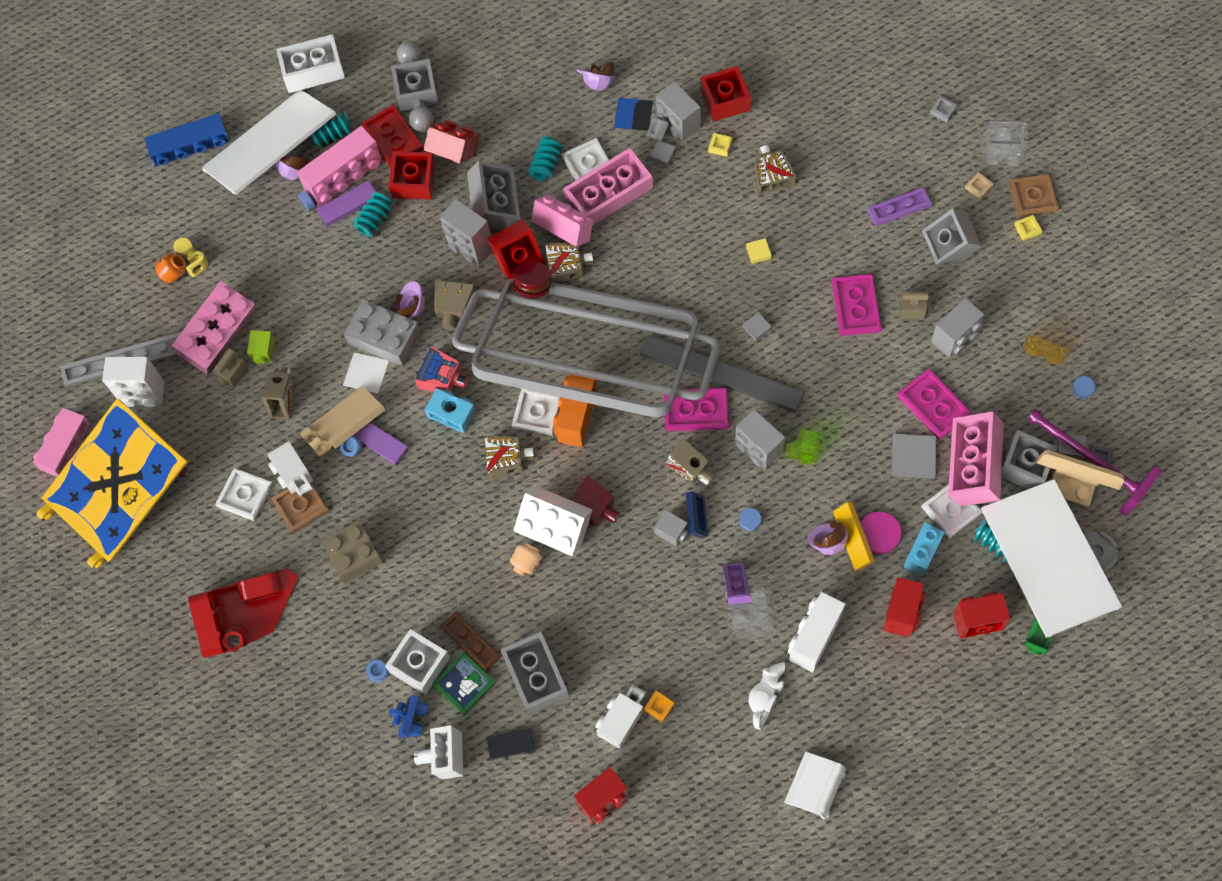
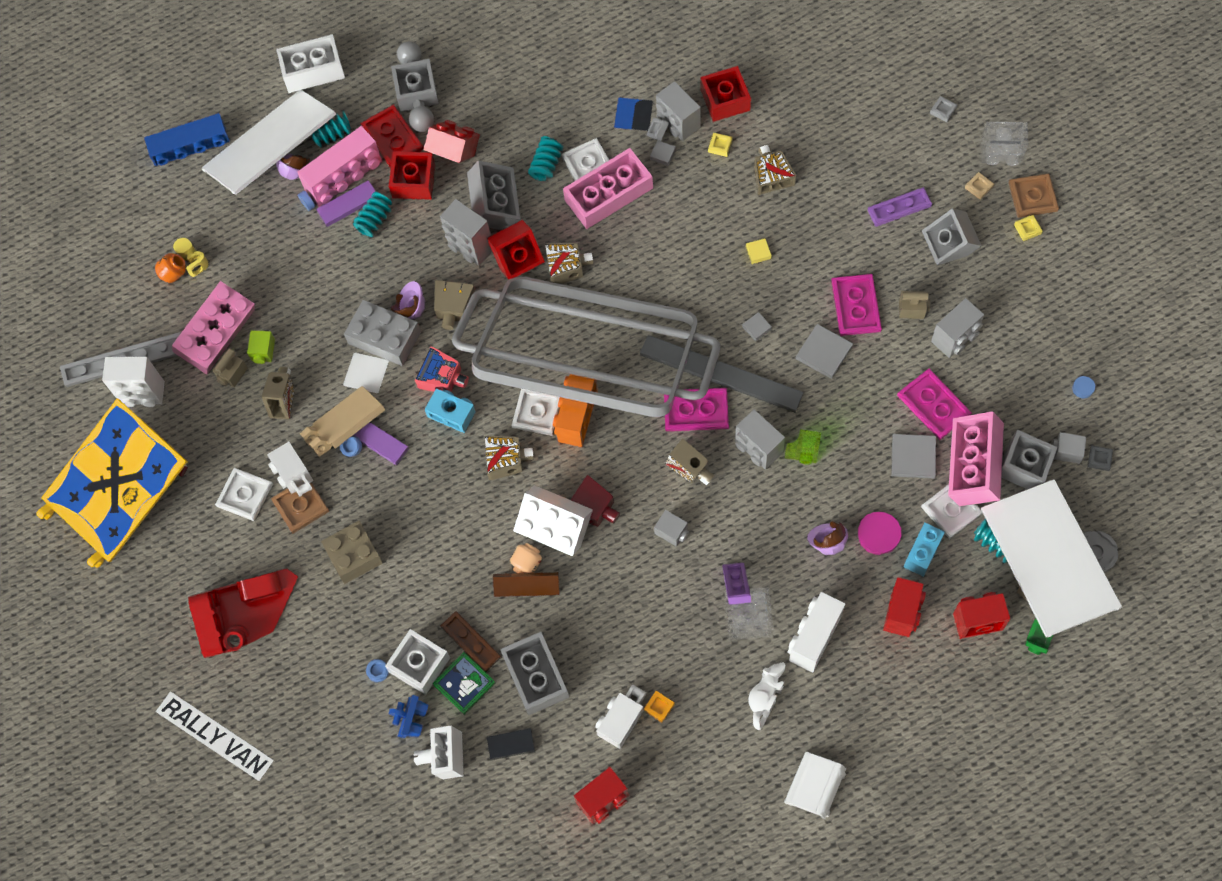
(61, 442): bright pink brick -> none
(214, 736): none -> white sticker
(526, 584): none -> reddish brown tile
(532, 279): dark red head -> none
(562, 220): bright pink brick -> none
(598, 78): lavender piece -> none
(696, 514): dark blue tile -> none
(750, 519): medium blue tile -> none
(824, 351): none -> light grey tile
(856, 543): yellow tile -> none
(1051, 352): clear yellow plate -> none
(1078, 478): tan plate -> none
(1136, 488): magenta tile -> none

